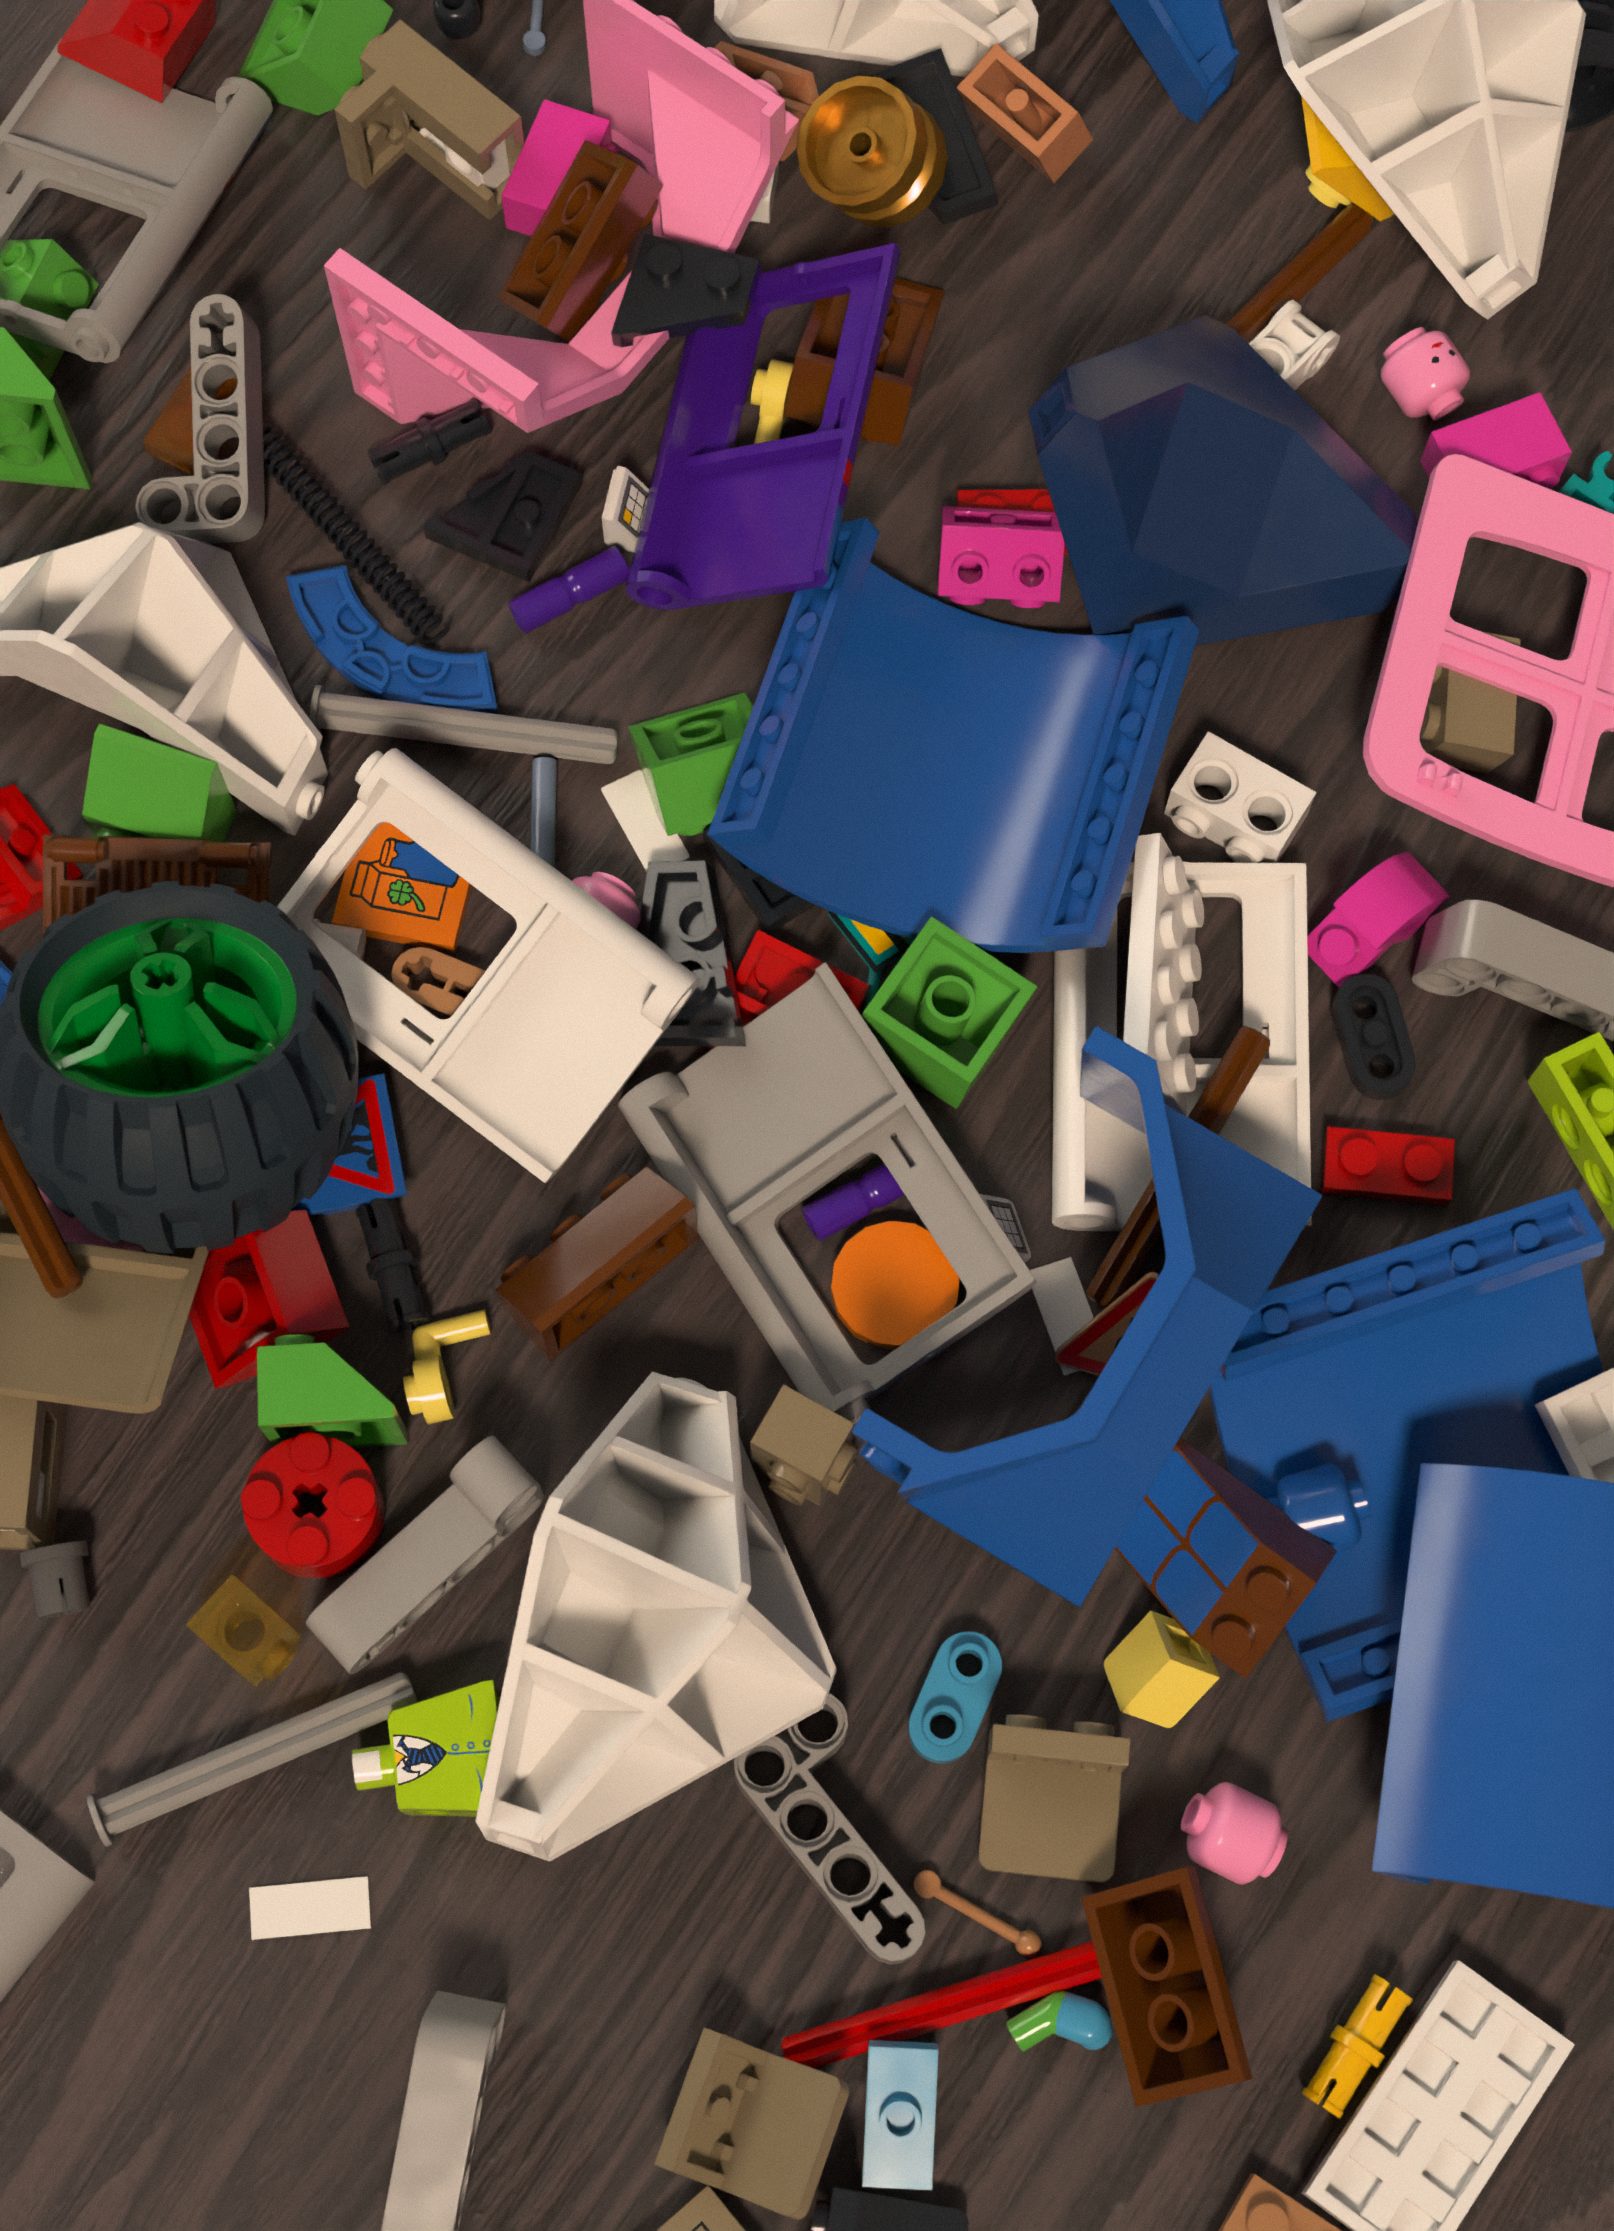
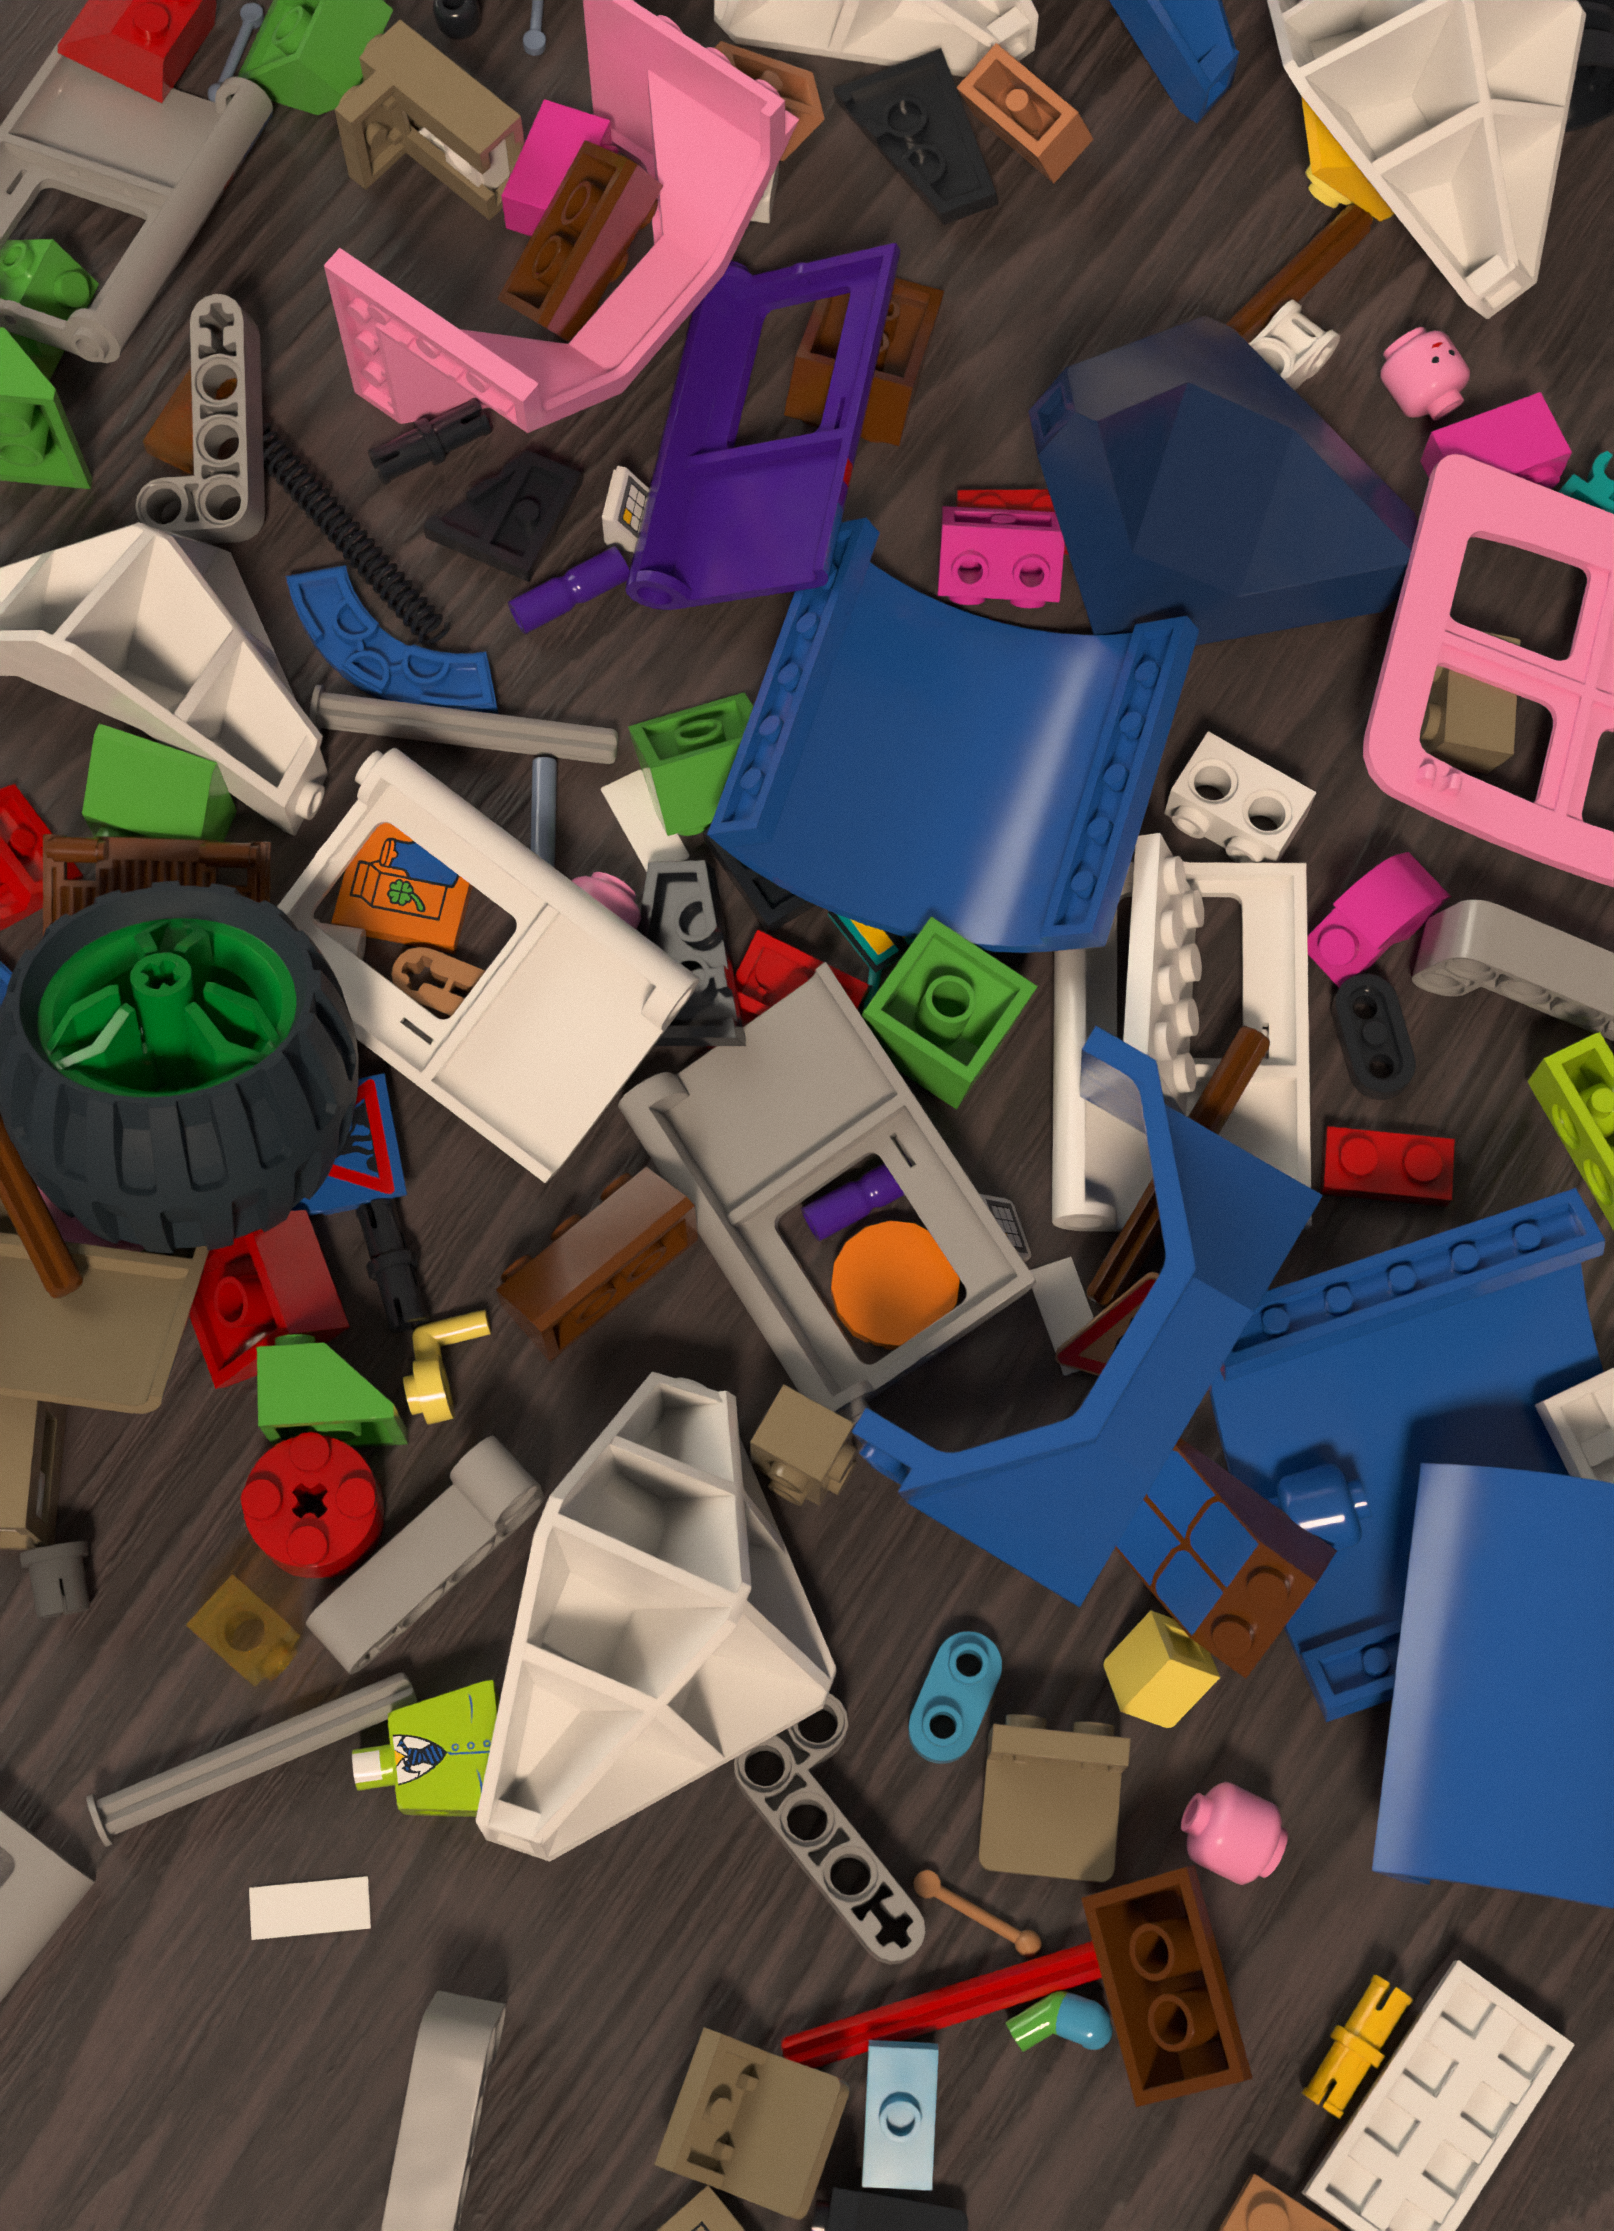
(252, 18): none -> sand blue hinge
(683, 290): black wing -> none
(771, 393): light yellow plate -> none
(872, 152): pearl gold wheel -> none

